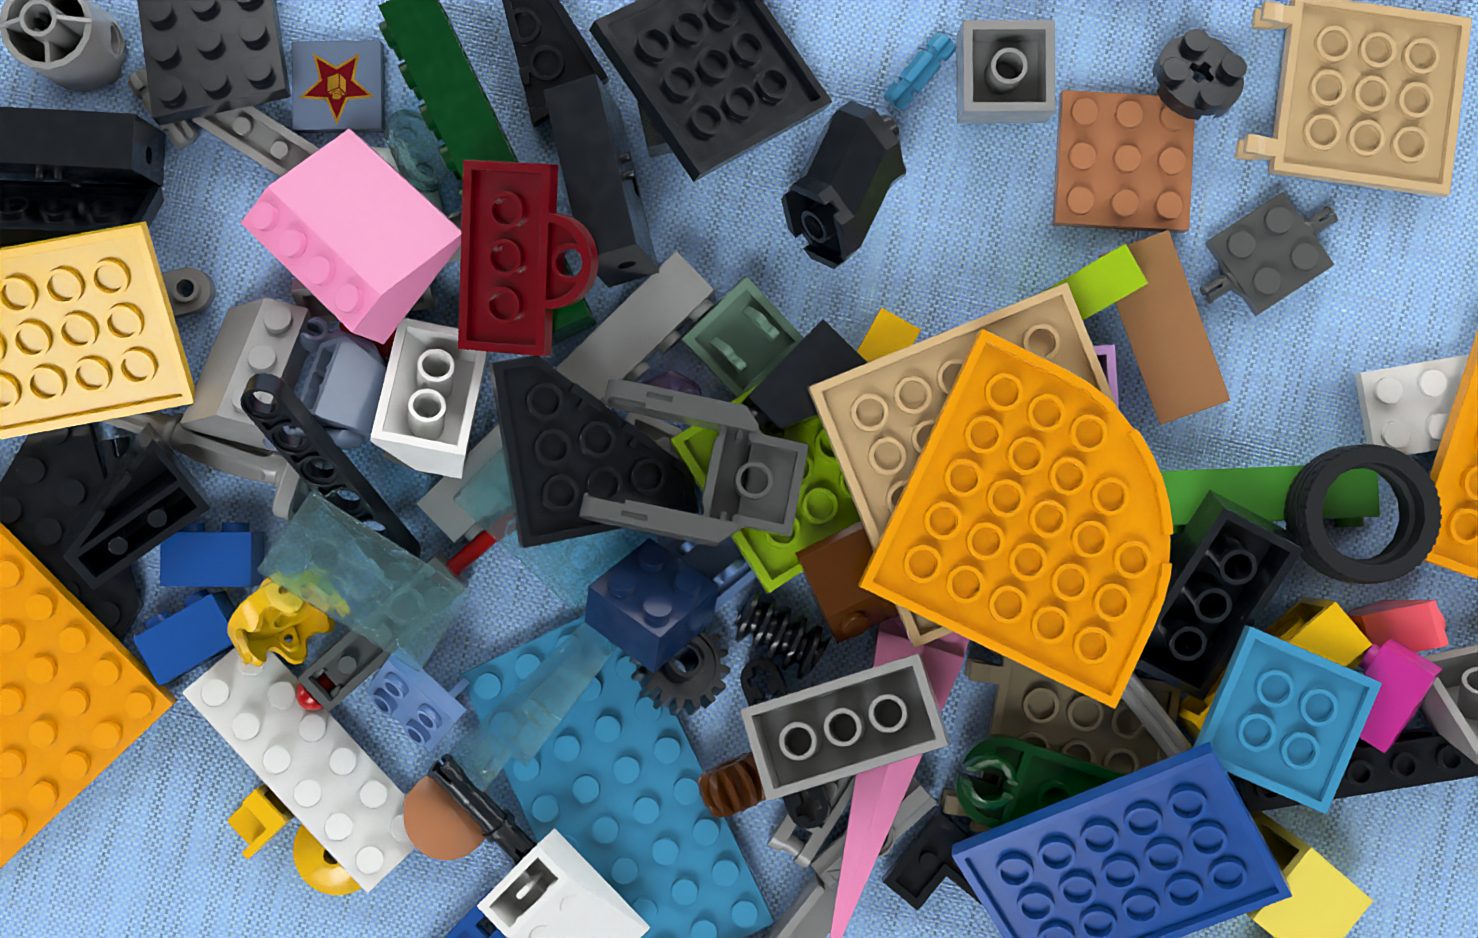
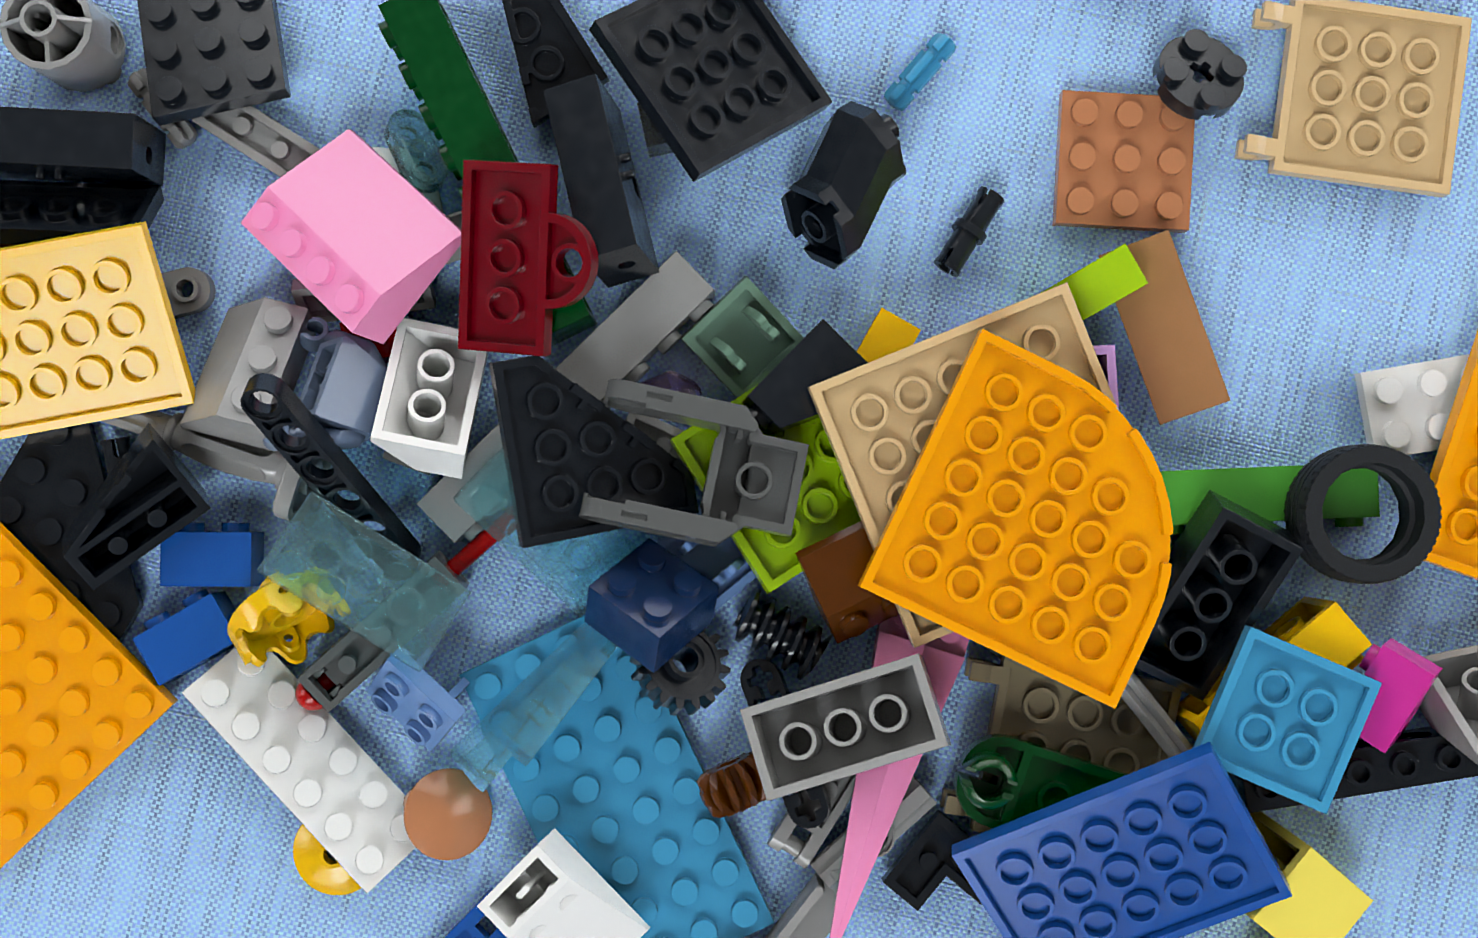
(260, 819): yellow panel -> none
(338, 86): sand blue tile -> none
(496, 823): black pin -> none
(969, 231): none -> black pin
(1005, 71): light grey brick -> none
(1269, 254): dark grey plate -> none
(1410, 622): coral slope -> none

